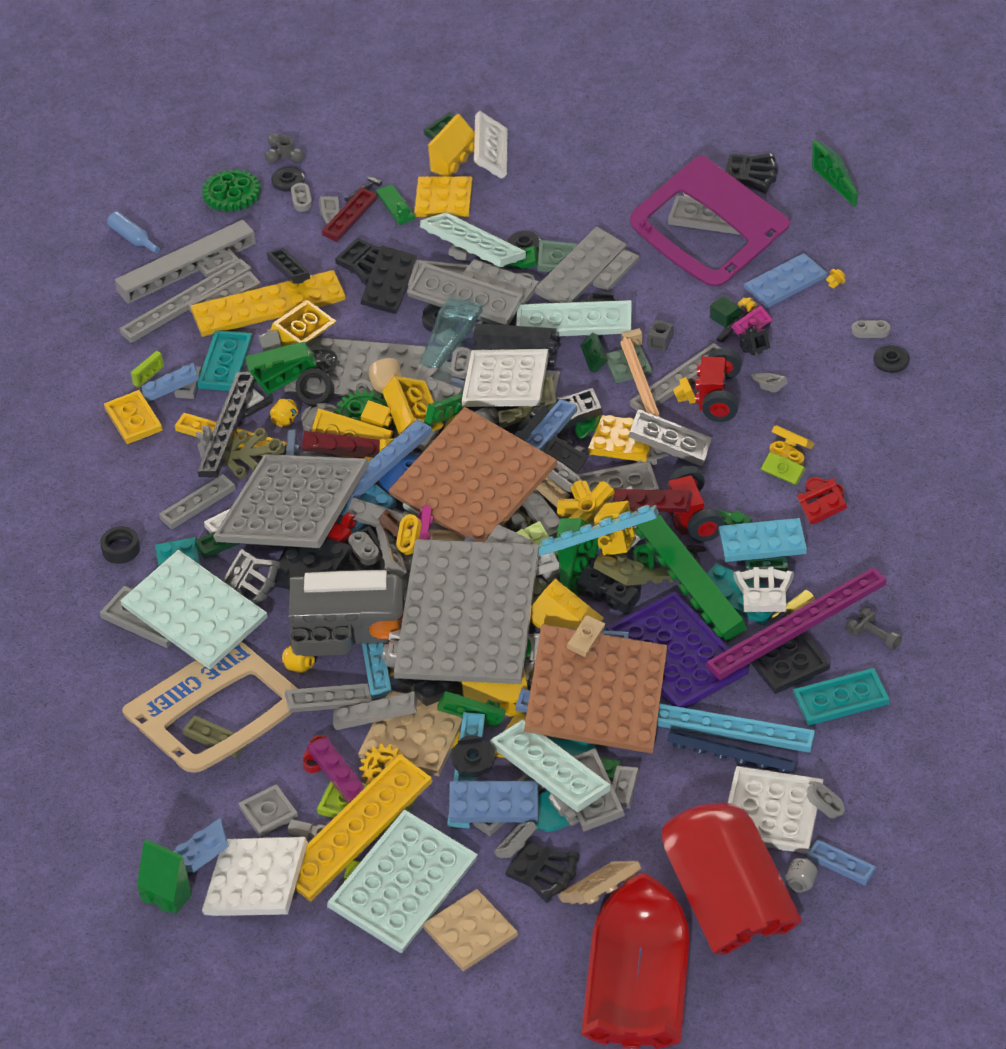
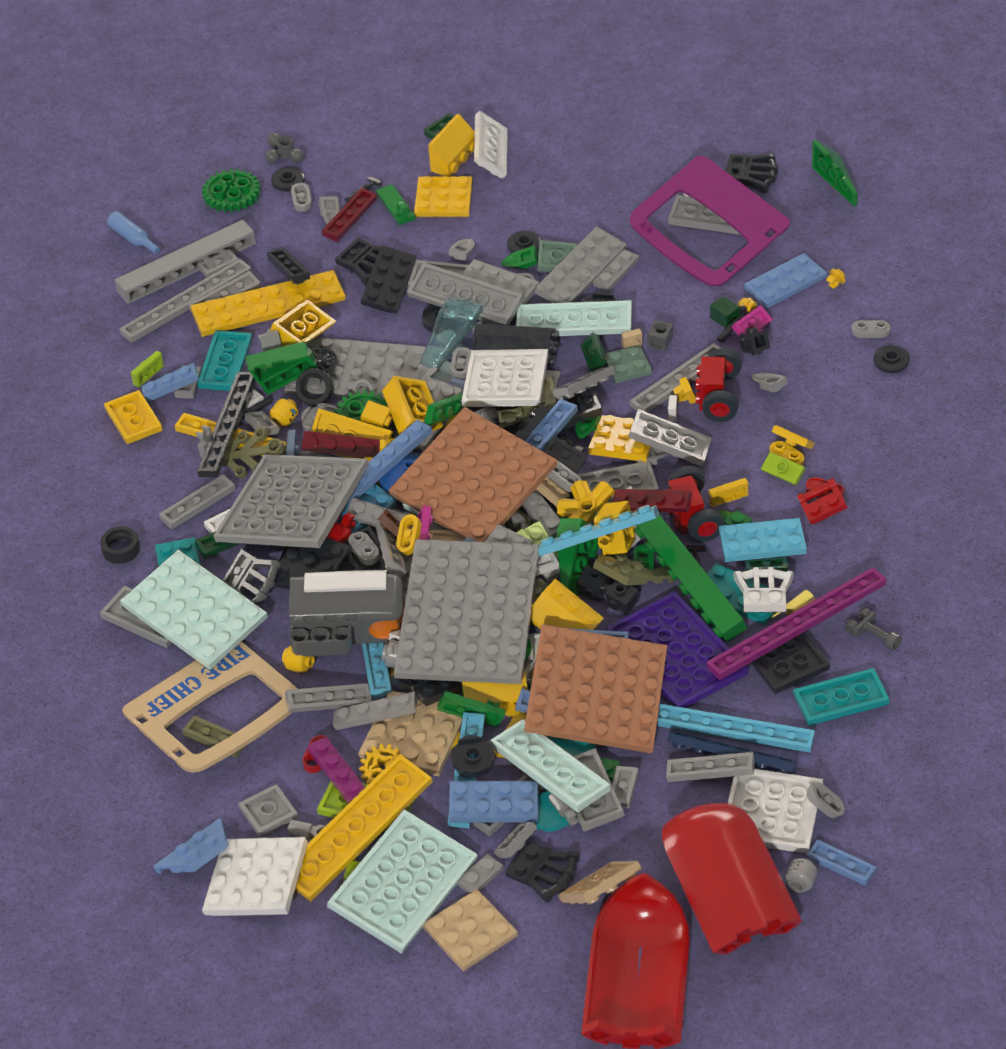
(163, 878): green slope -> none
(261, 420): none -> light grey plate
(382, 372): tan piece -> none
(473, 239): light aqua plate -> none
(480, 874): none -> light grey plate
(580, 384): none -> light grey plate
(585, 636): tan plate -> none
(639, 377): light nougat axle -> none
(672, 408): none -> white tile
(710, 767): none -> light grey plate
(728, 492): none -> yellow plate

